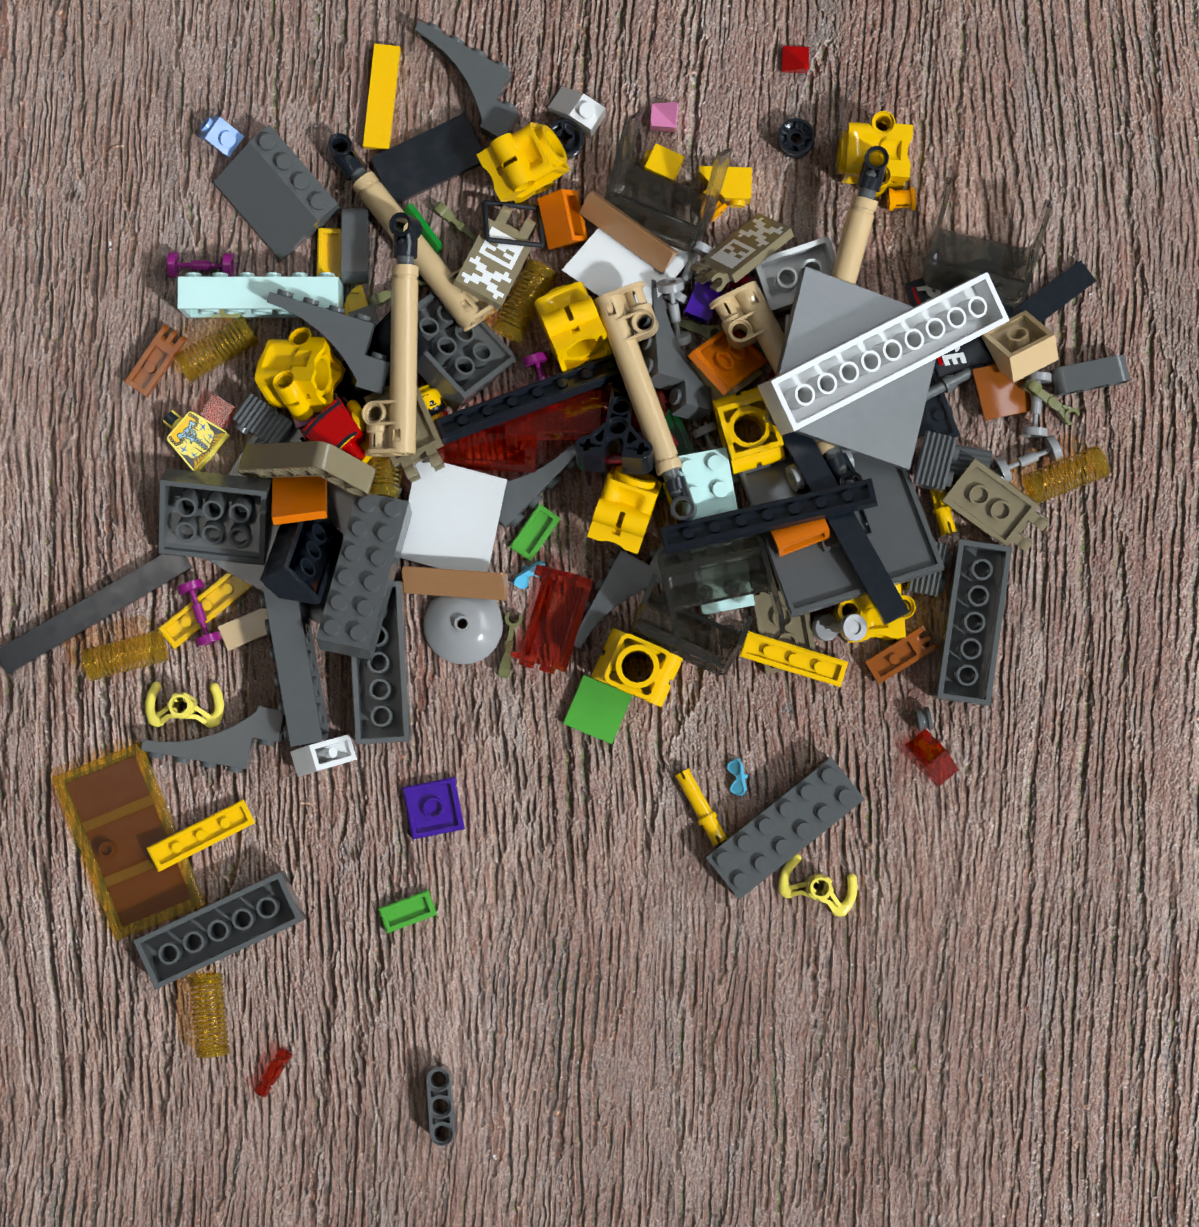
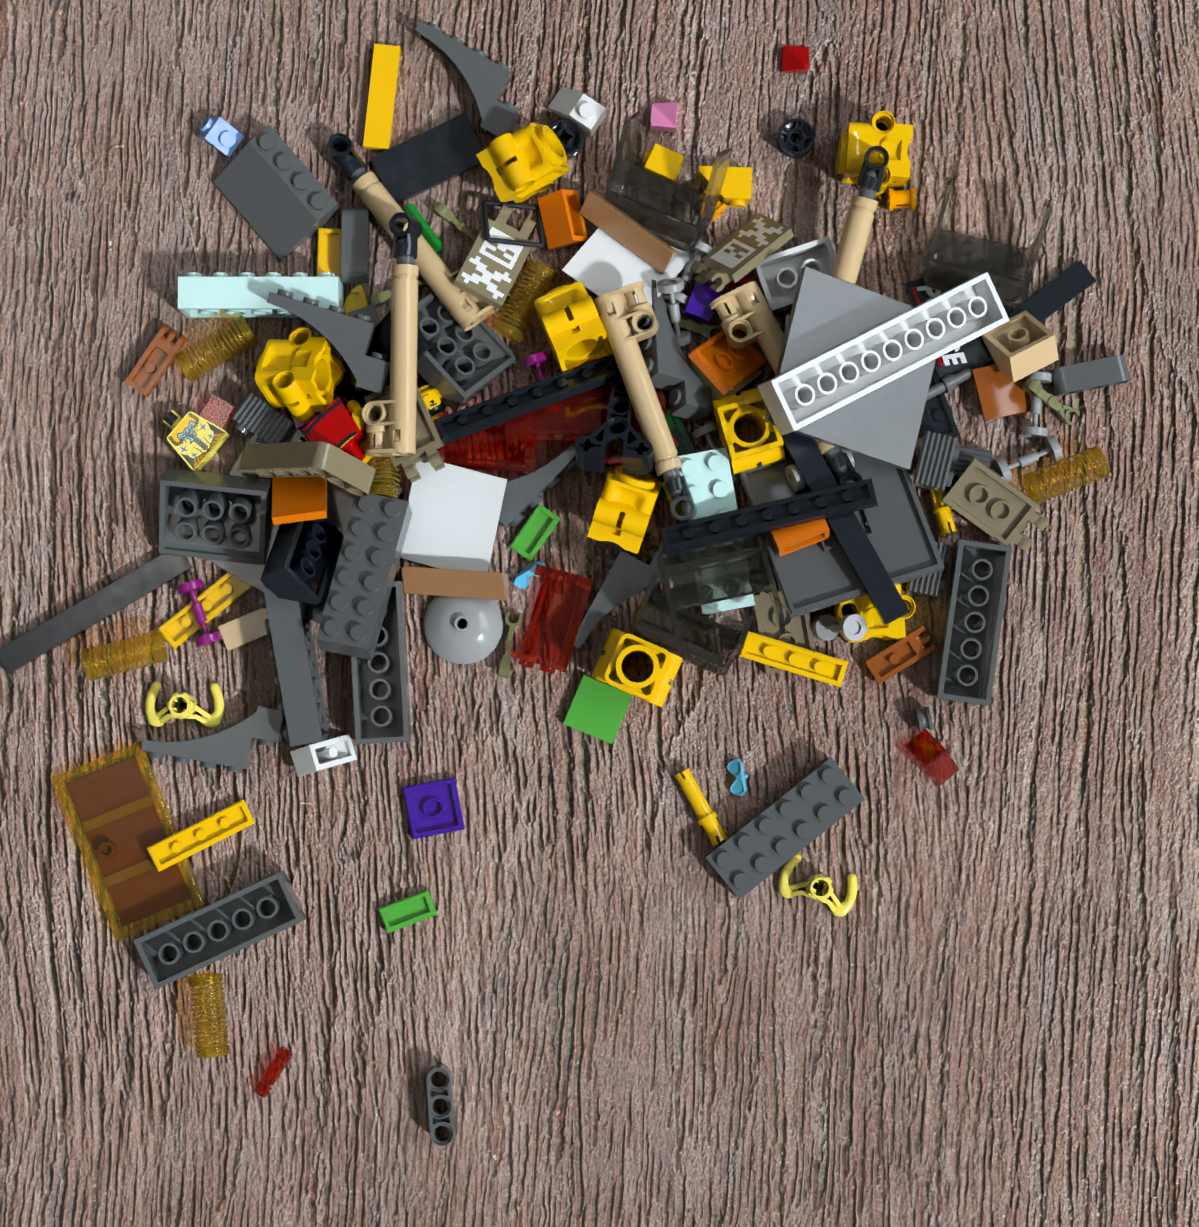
(199, 265): magenta wheel -> none

